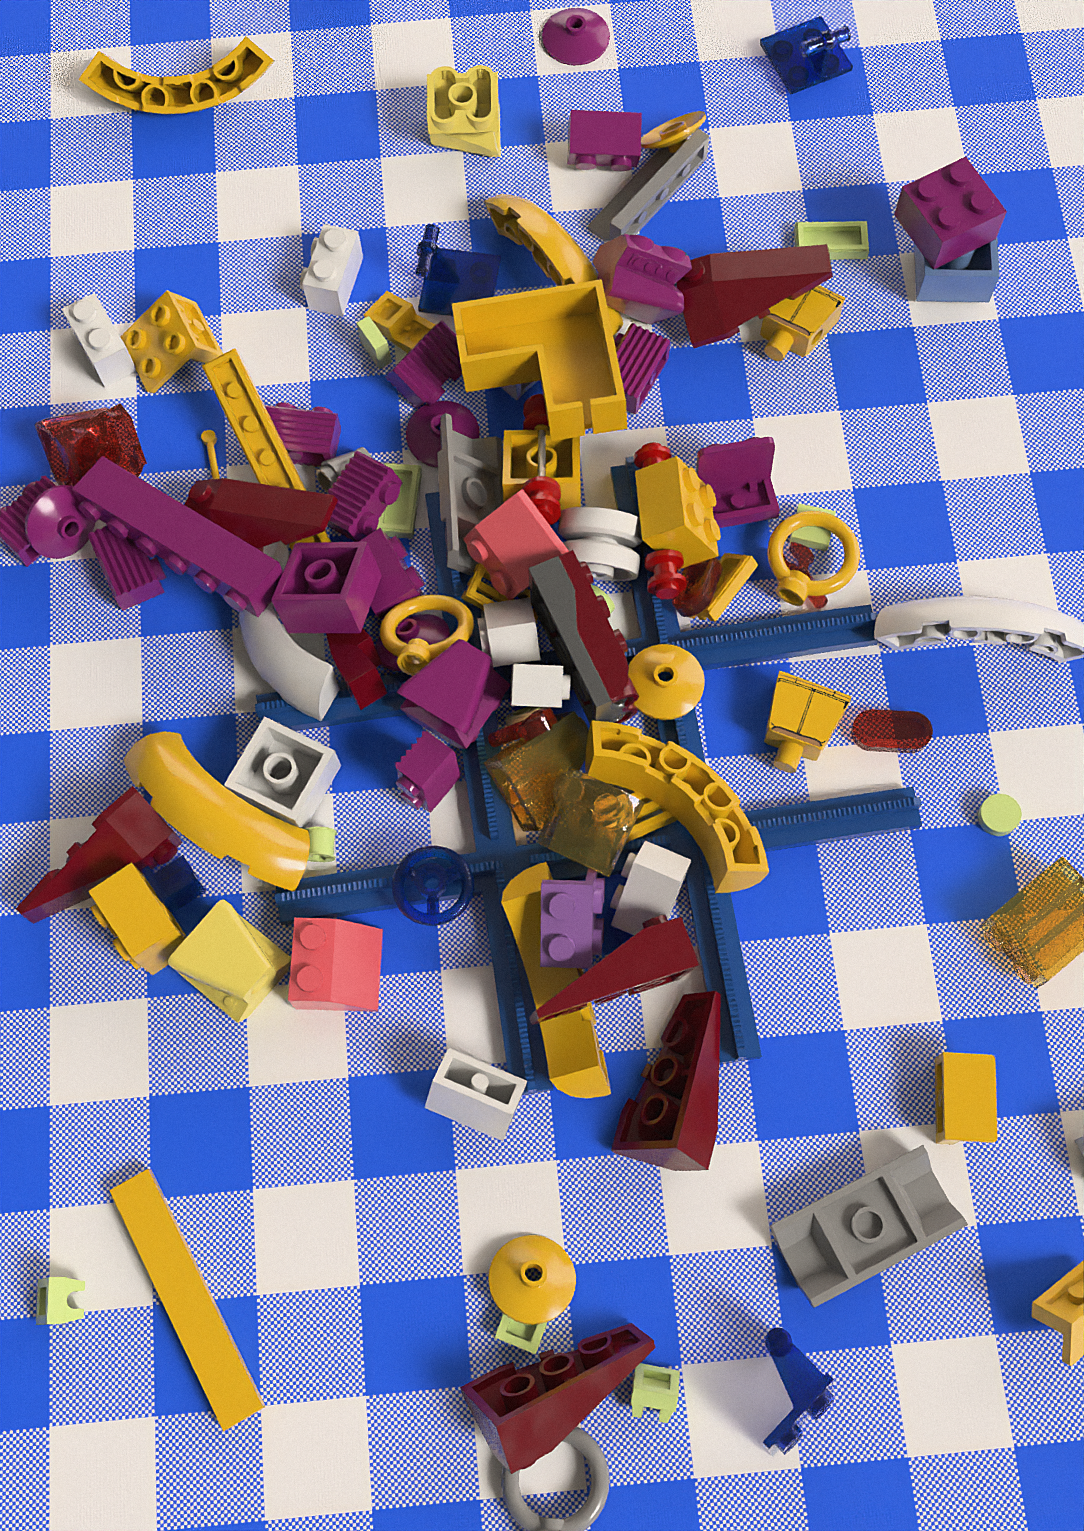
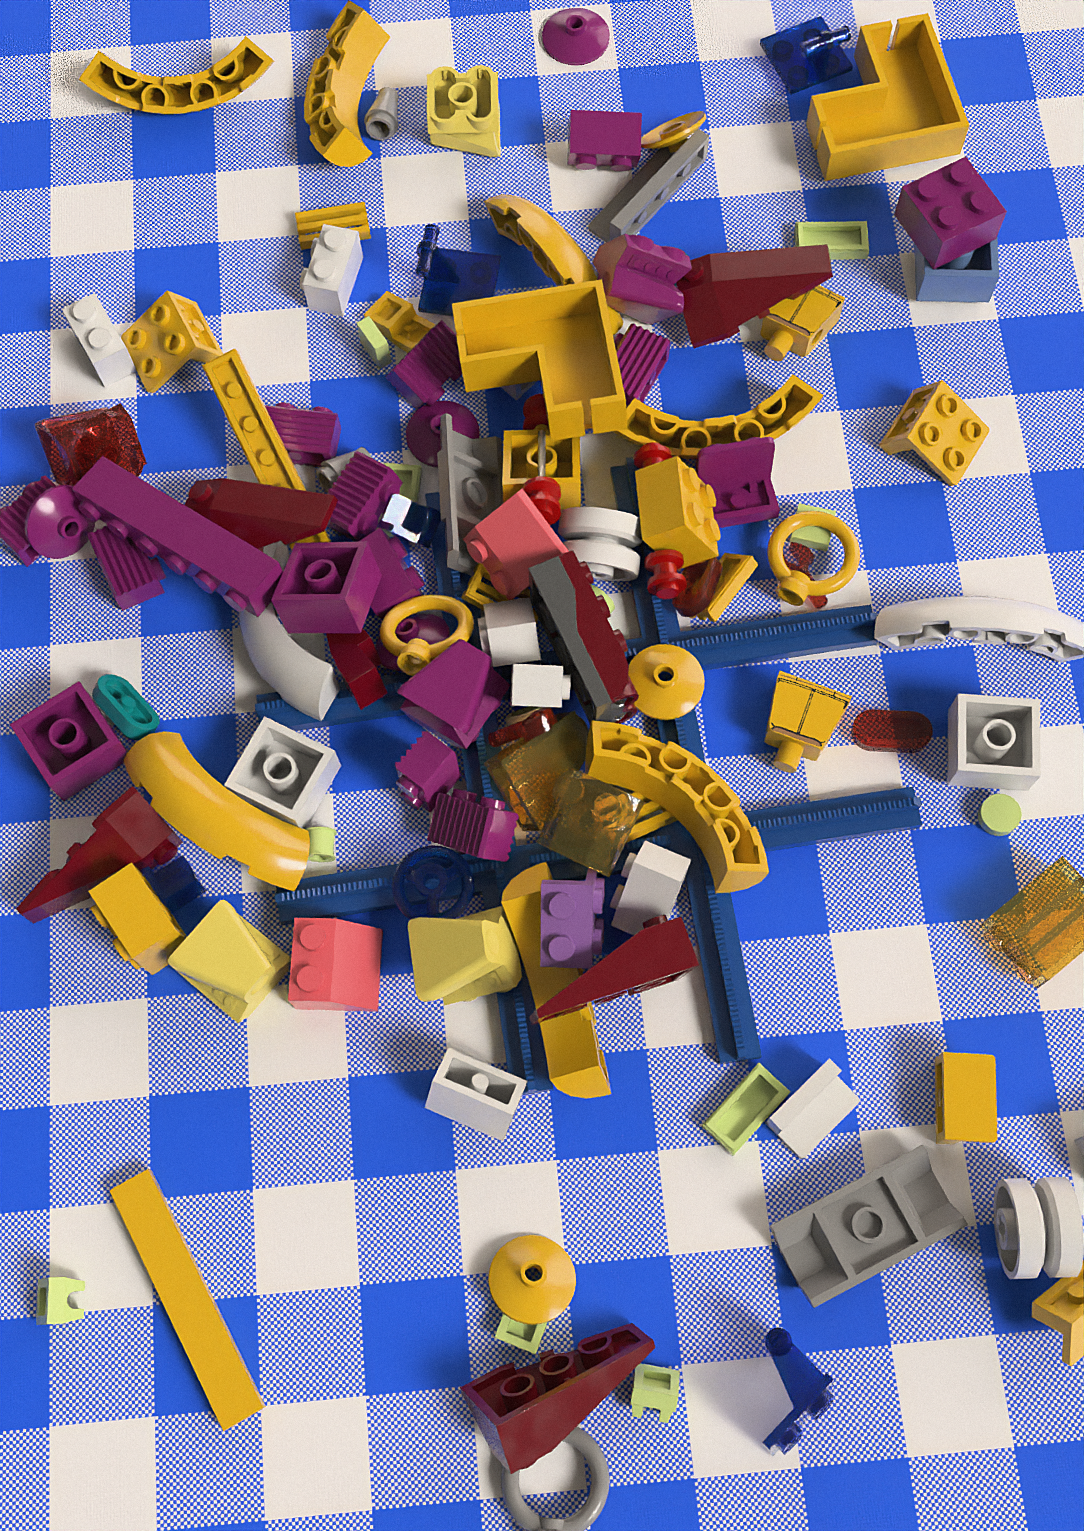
(70, 741): none -> magenta brick
(125, 707): none -> teal plate
(209, 439): yellow hinge -> none
(337, 85): none -> yellow brick
(338, 216): none -> yellow tile
(382, 117): none -> light grey cone
(410, 520): none -> clear blue panel
(463, 956): none -> light yellow piece
(473, 826): none -> magenta brick
(677, 1106): dark red wedge -> none
(686, 438): none -> yellow brick
(745, 1109): none -> yellowish green tile
(813, 1110): none -> white panel
(900, 113): none -> yellow piece
(938, 430): none -> yellow bracket
(994, 742): none -> white brick
(1038, 1228): none -> white wheel

